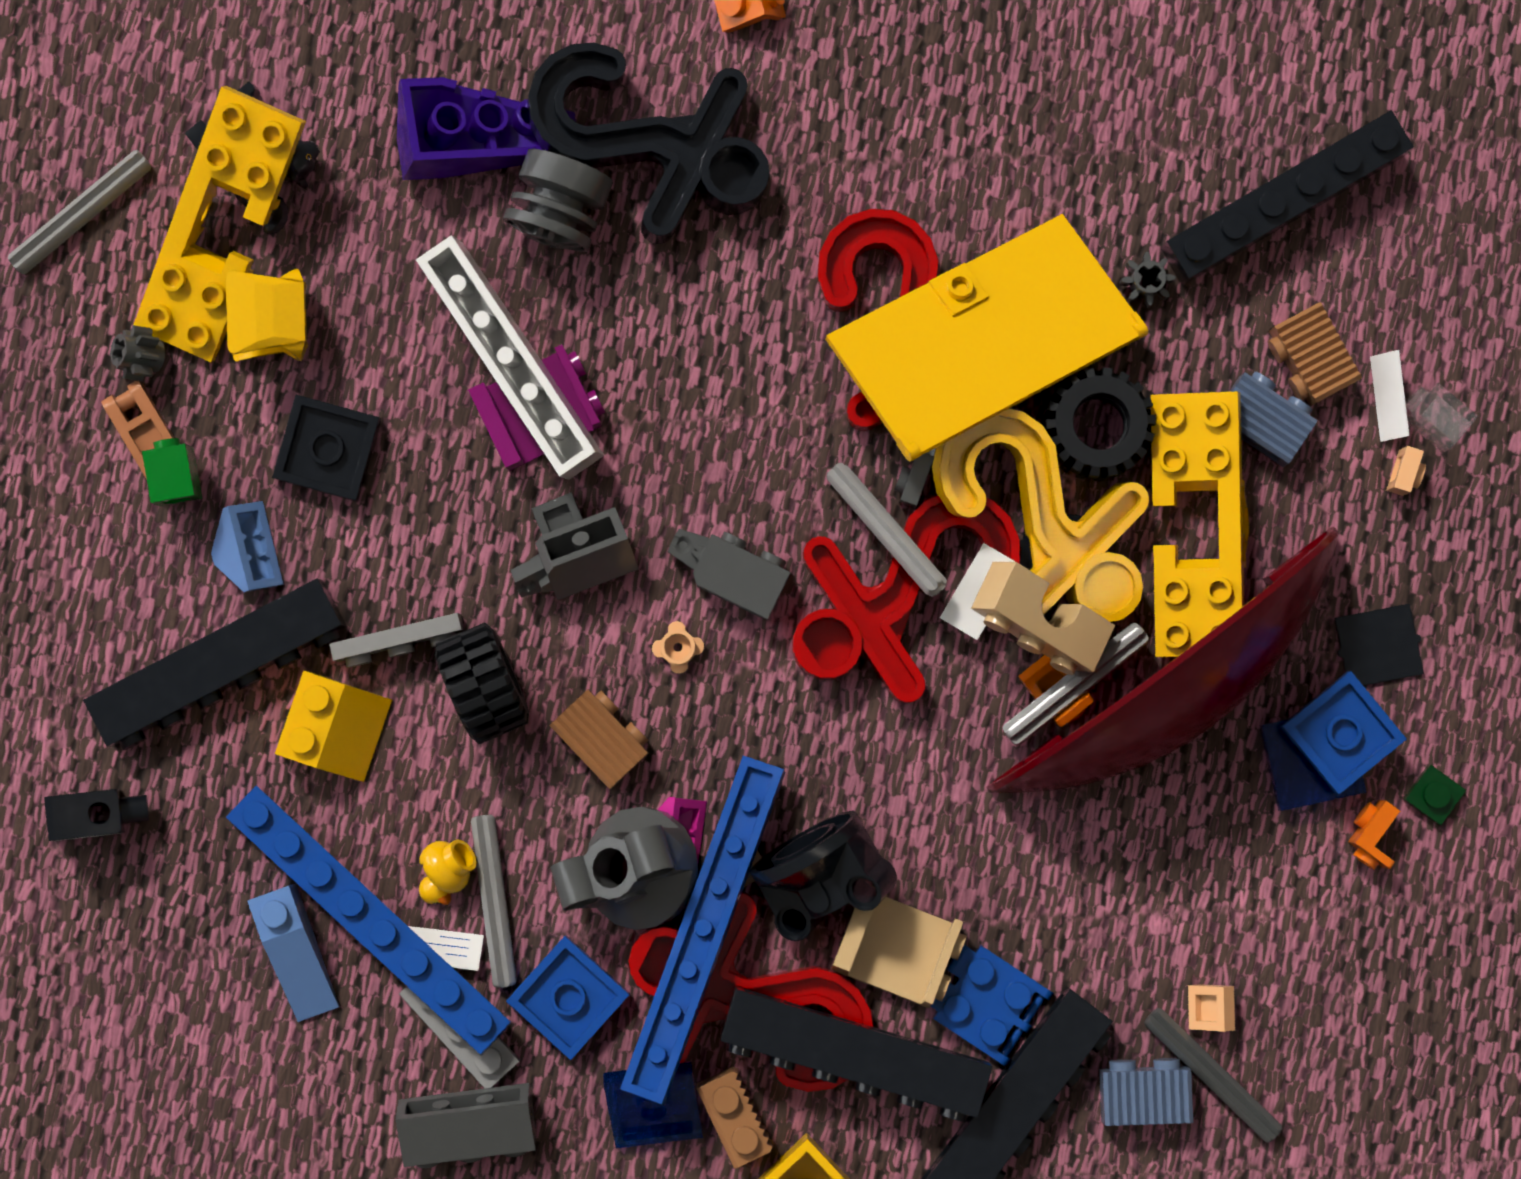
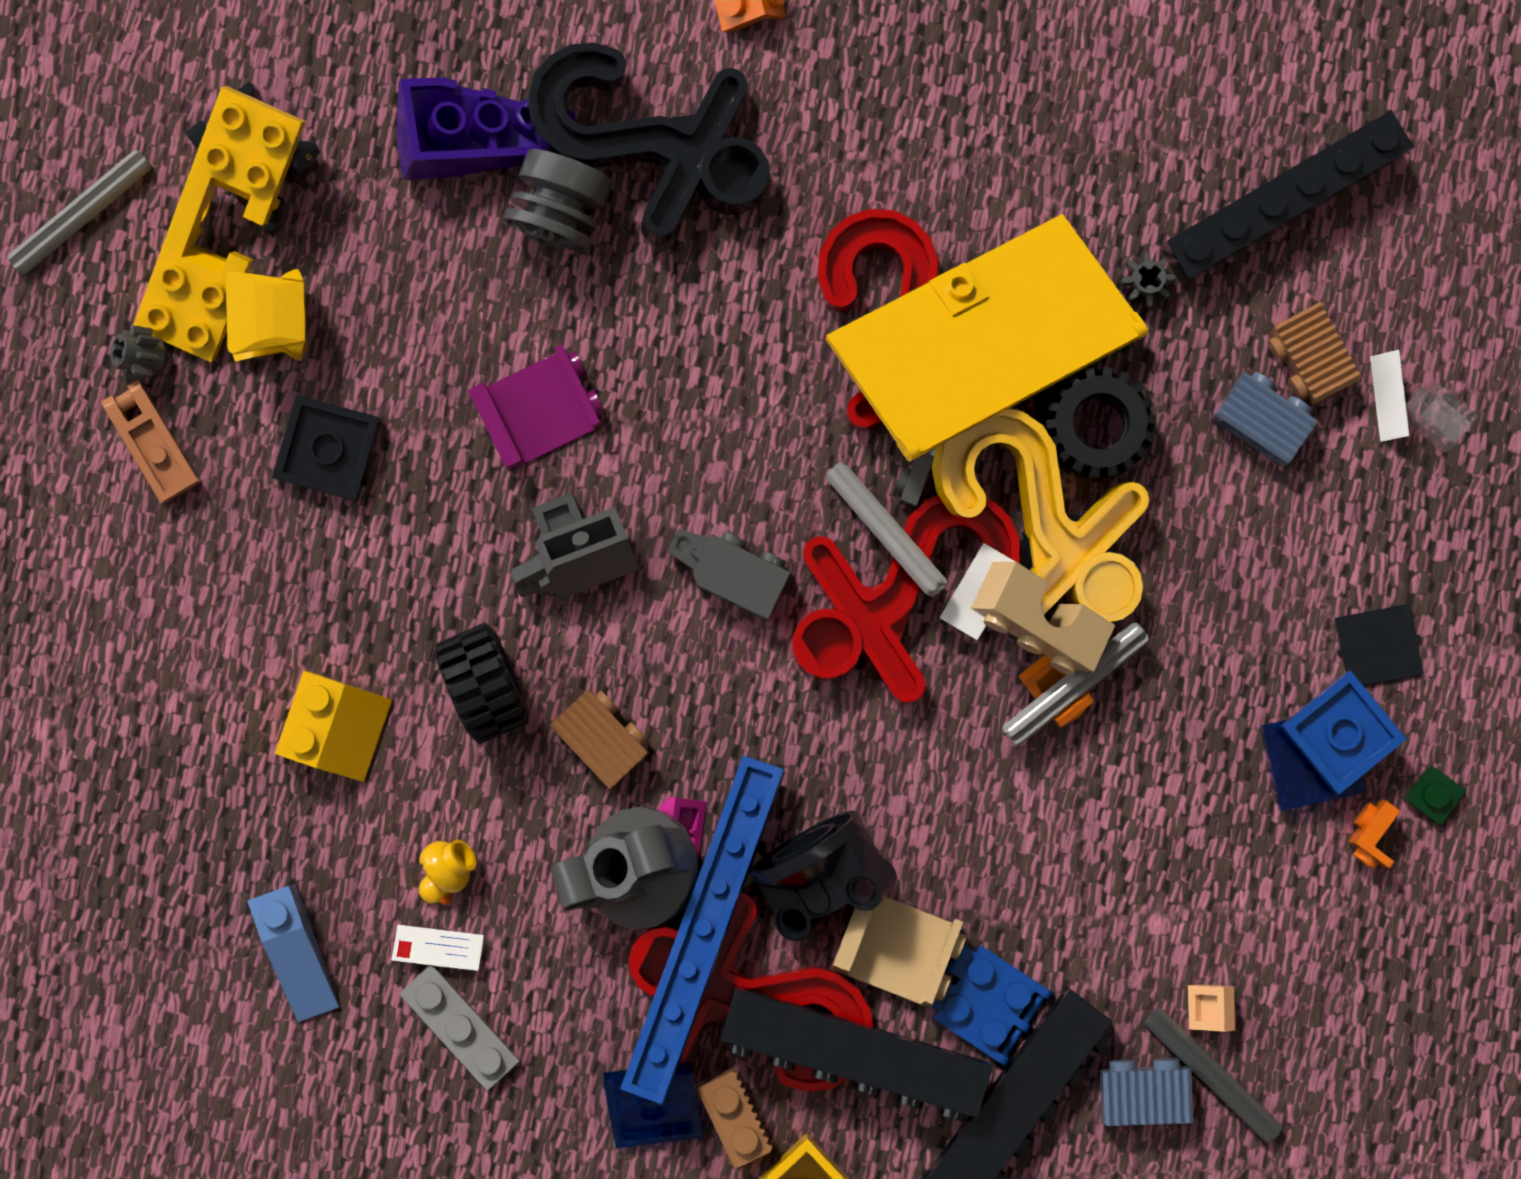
(69, 817): black torso -> none
(171, 473): green brick -> none
(214, 664): black brick -> none
(246, 548): medium blue slope -> none
(369, 920): blue plate -> none
(397, 640): light grey plate -> none
(466, 1125): dark grey brick -> none
(493, 901): light grey axle -> none
(510, 357): white brick -> none
(568, 997): blue plate -> none
(690, 647): light nougat plate -> none
(1188, 691): dark red brick -> none
(1193, 451): yellow plate -> none
(1407, 471): light nougat plate -> none

